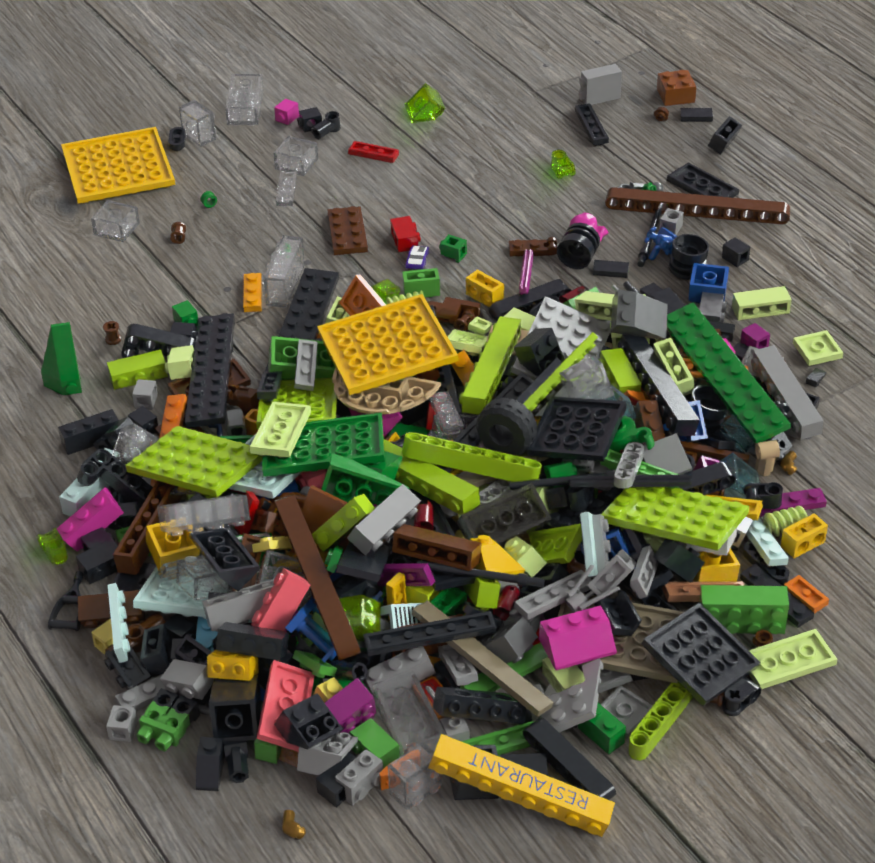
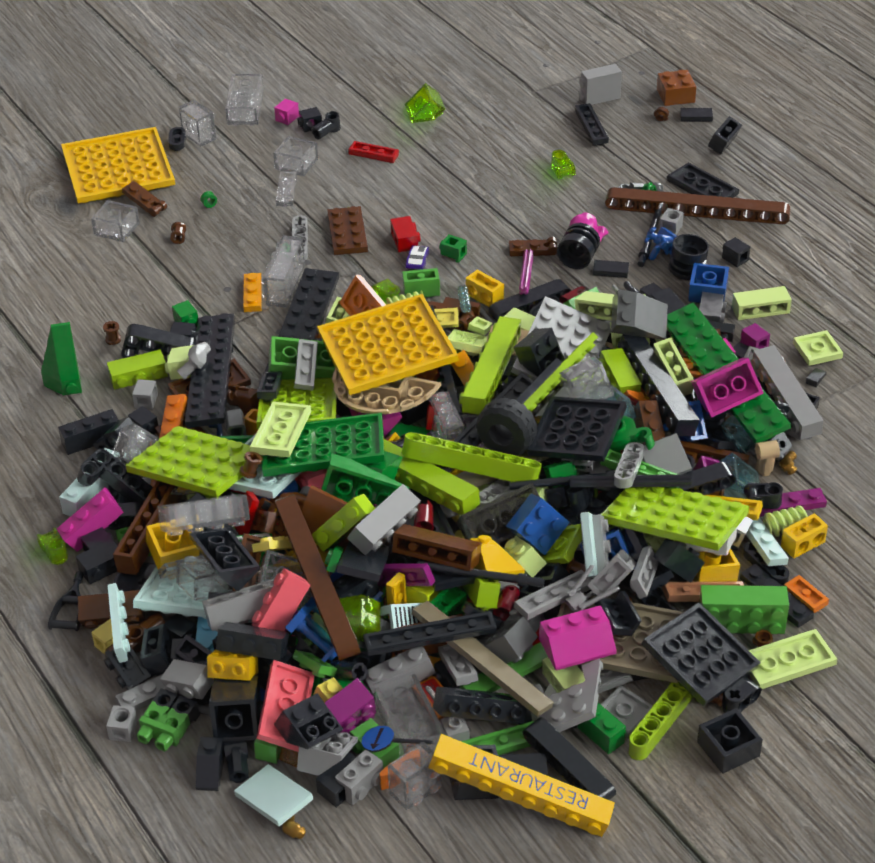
(144, 198): none -> reddish brown plate
(197, 359): none -> light grey arm
(250, 465): none -> reddish brown bush
(273, 795): none -> light aqua tile
(303, 228): none -> light grey beam
(382, 737): none -> blue piece
(447, 317): none -> light yellow plate
(464, 298): none -> clear light blue axle
(537, 524): none -> blue brick
(727, 387): none -> dark pink slope
(729, 740): none -> black brick

